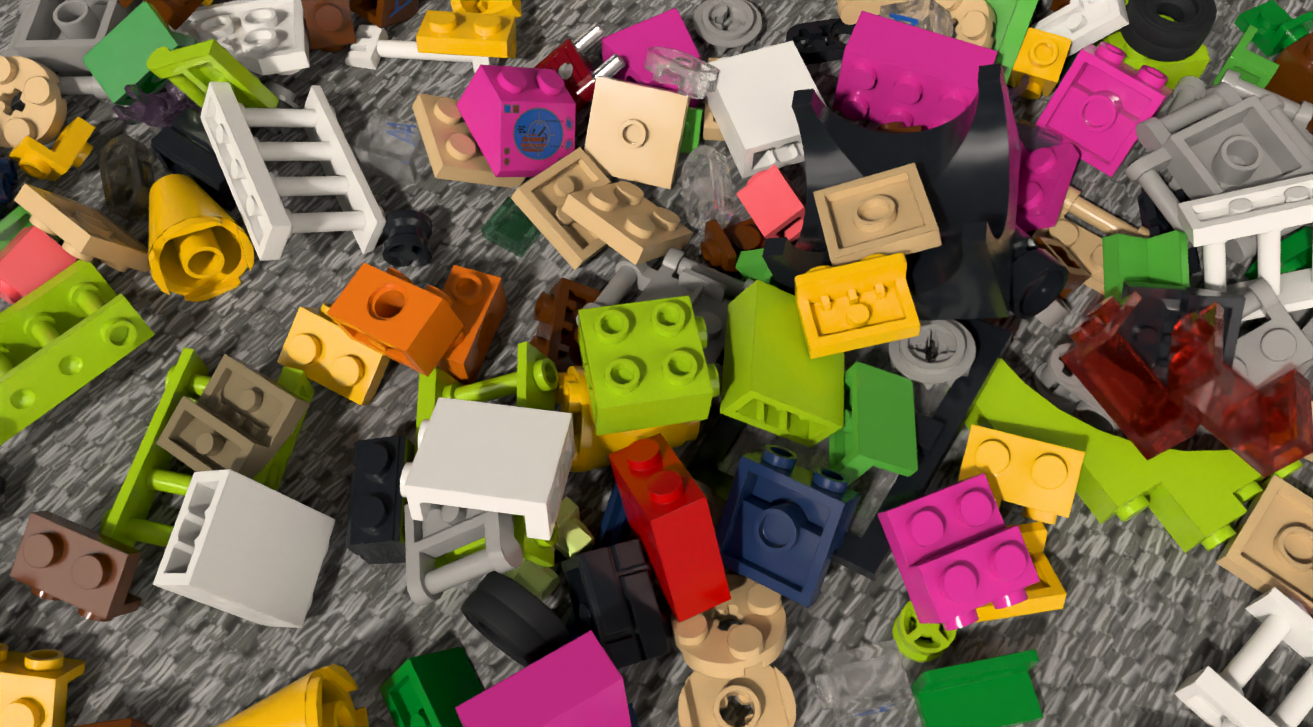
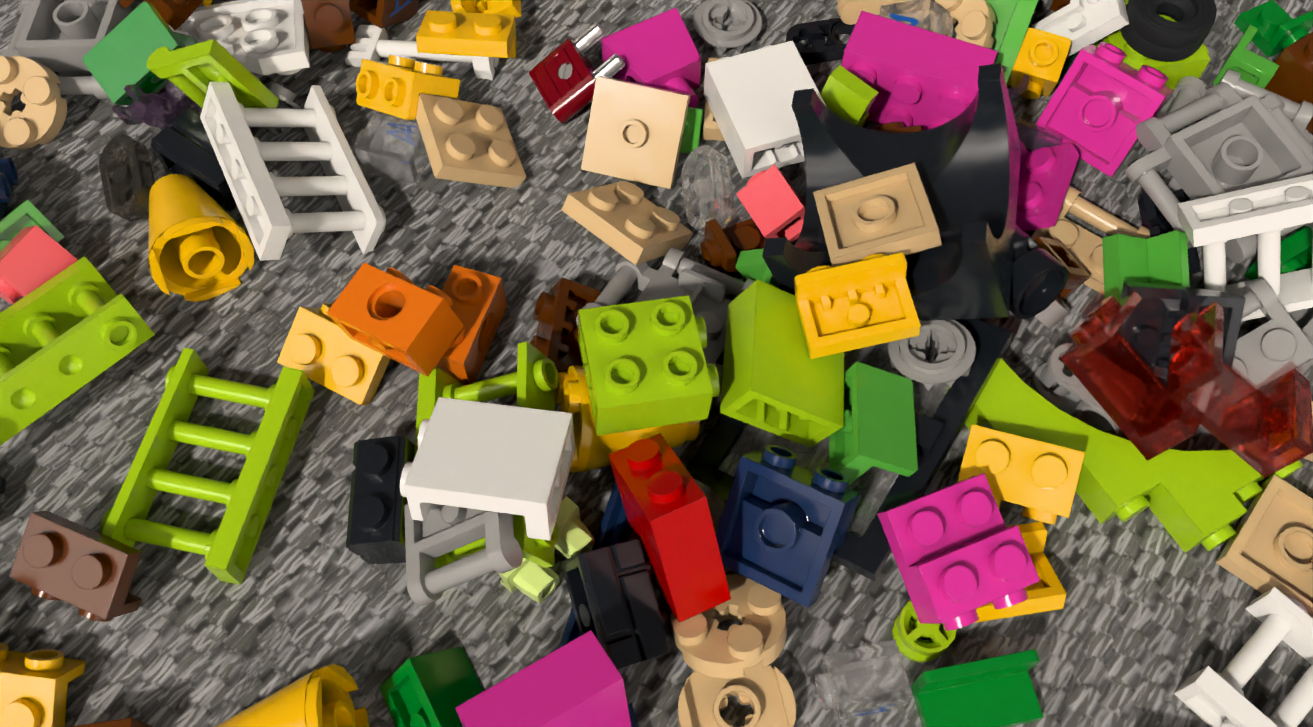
(52, 163): yellow bracket -> none
(84, 230): tan plate -> none
(235, 421): dark tan slope -> none
(245, 549): white brick -> none
(397, 85): none -> yellow bracket
(407, 238): black wheel -> none
(511, 229): clear green tile -> none
(514, 619): black tyre -> none
(519, 118): dark pink slope -> none
(543, 200): tan plate -> none
(683, 70): clear plate -> none
(848, 96): none -> lime slope

